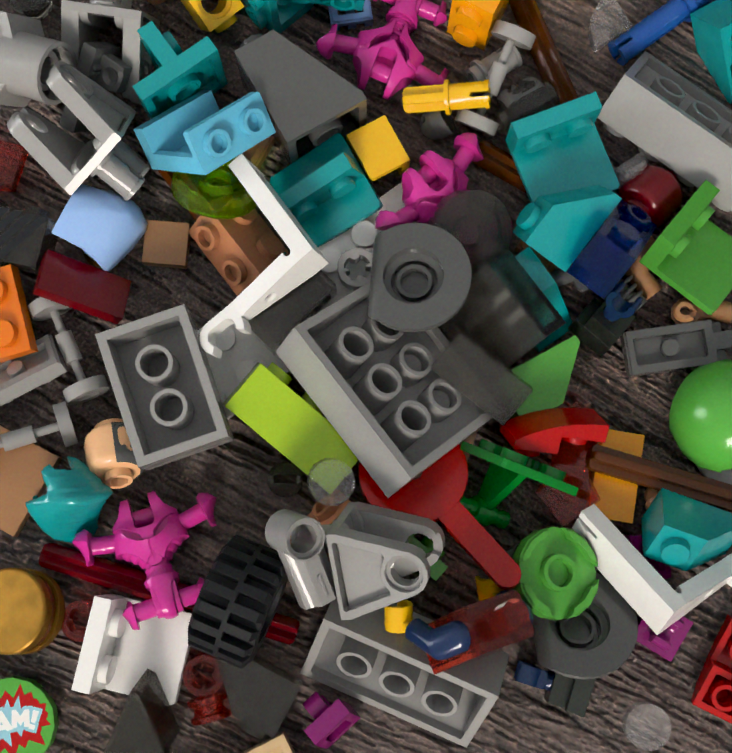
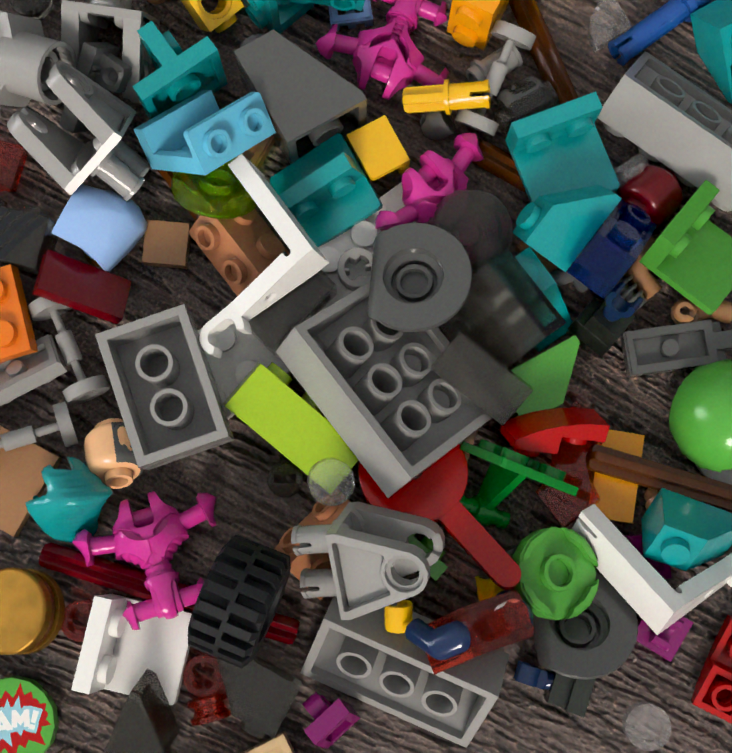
(304, 559): light grey piece -> none

